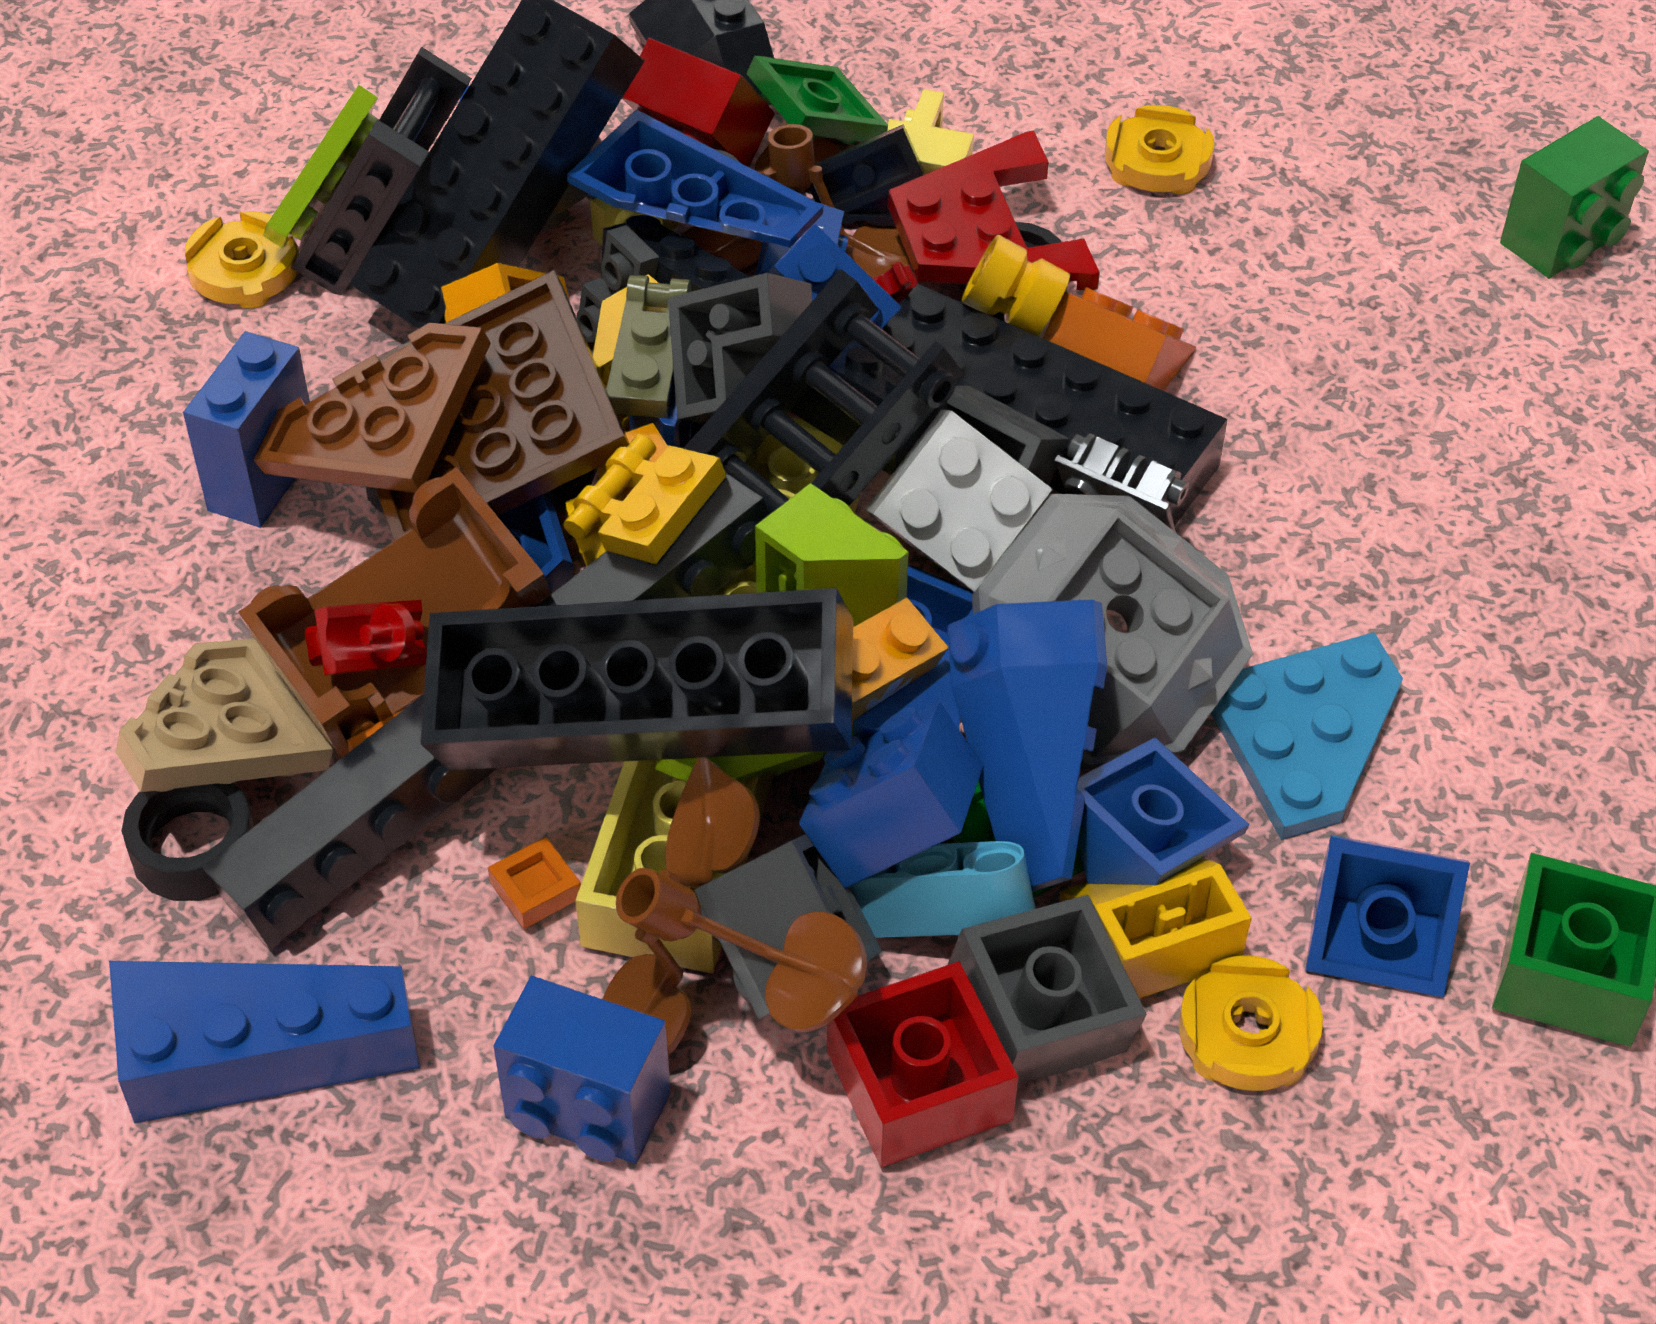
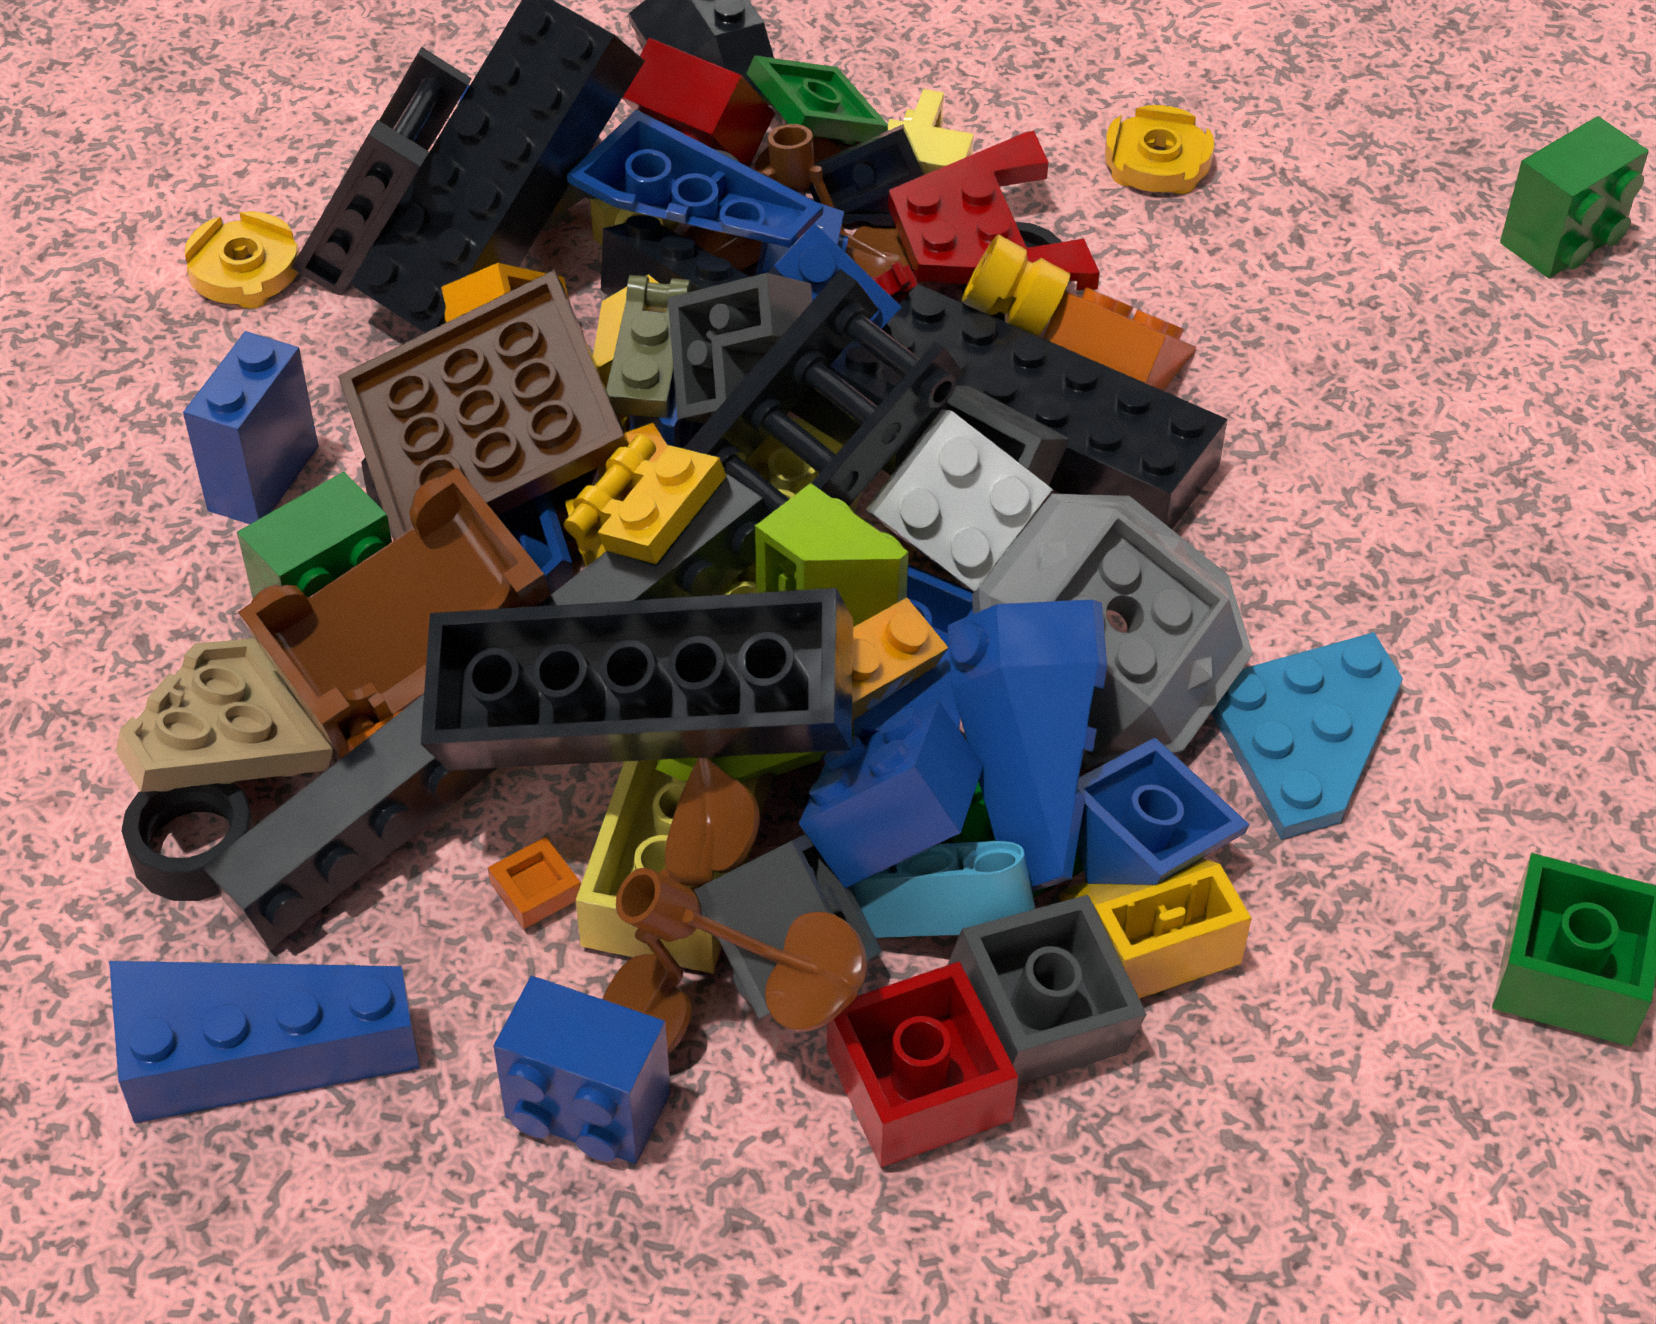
(314, 537): none -> green brick
(324, 169): lime plate -> none
(367, 637): red hips -> none
(382, 417): dark orange plate -> none
(623, 256): dark grey slope -> none
(1100, 467): dark grey hinge -> none
(1243, 1058): yellow plate -> none
(1386, 915): blue slope -> none

